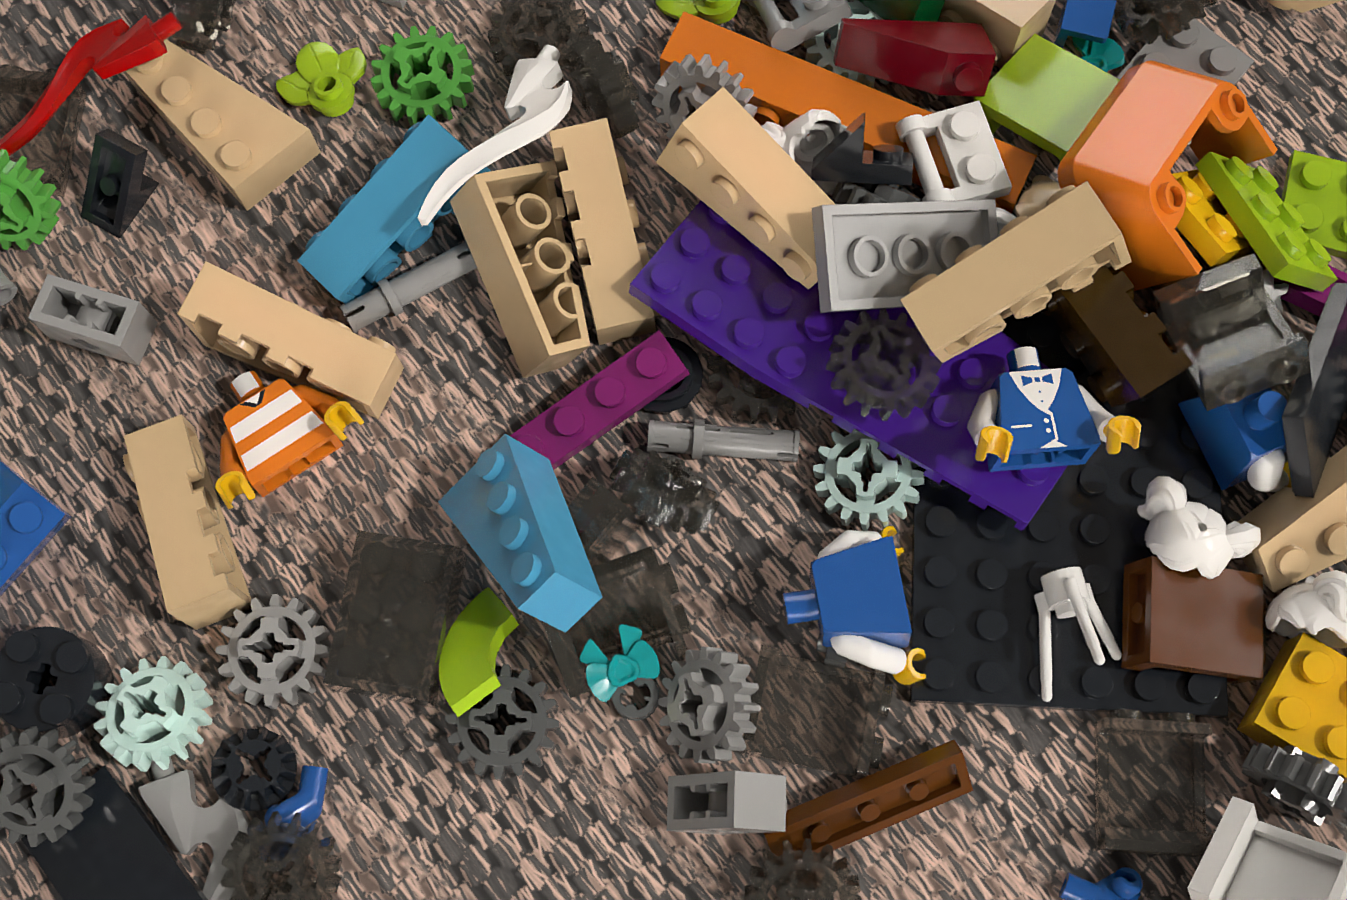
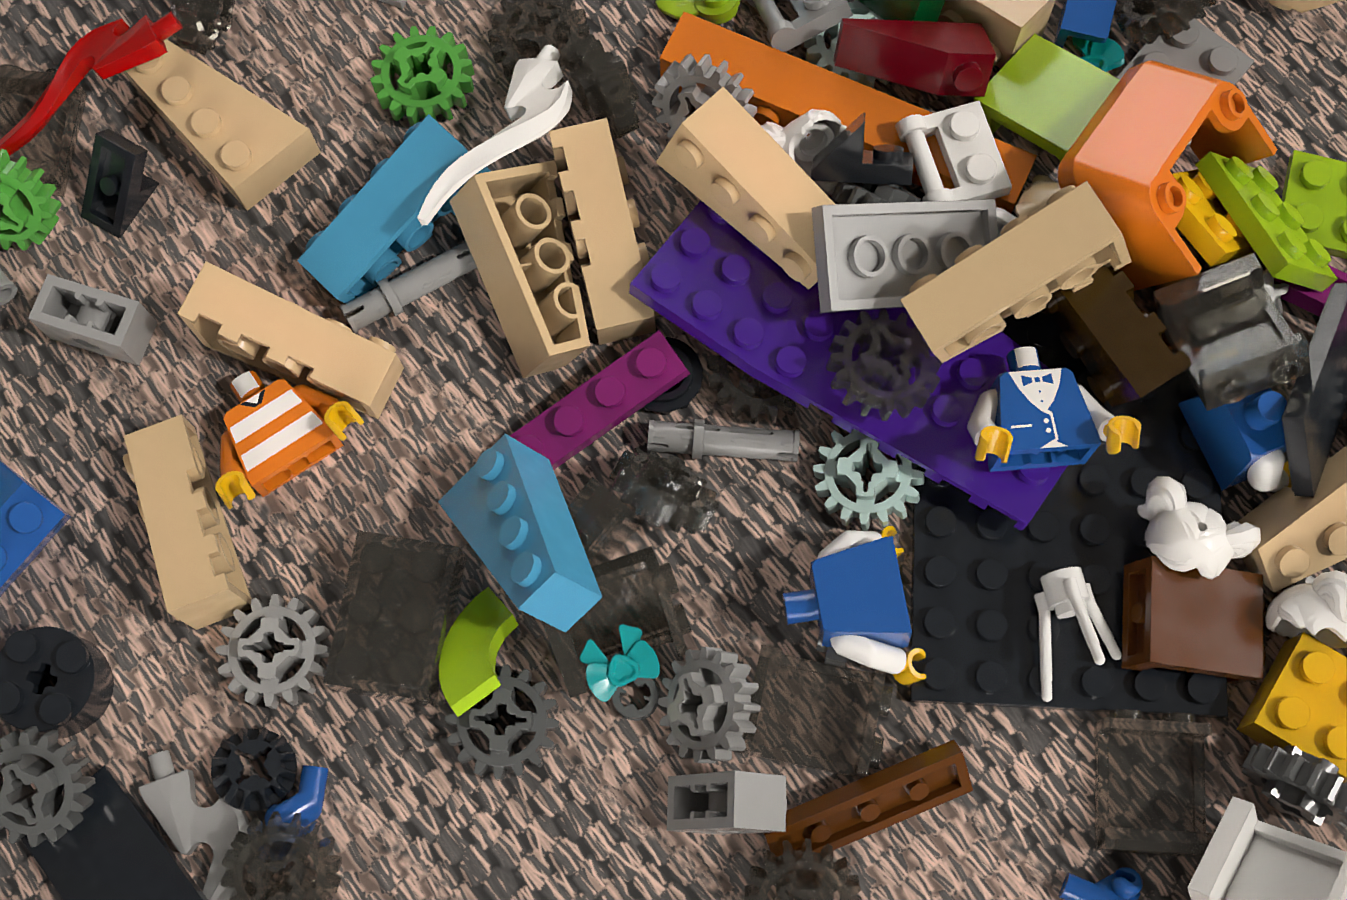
(146, 736): light aqua gear -> none
(323, 79): lime plate -> none

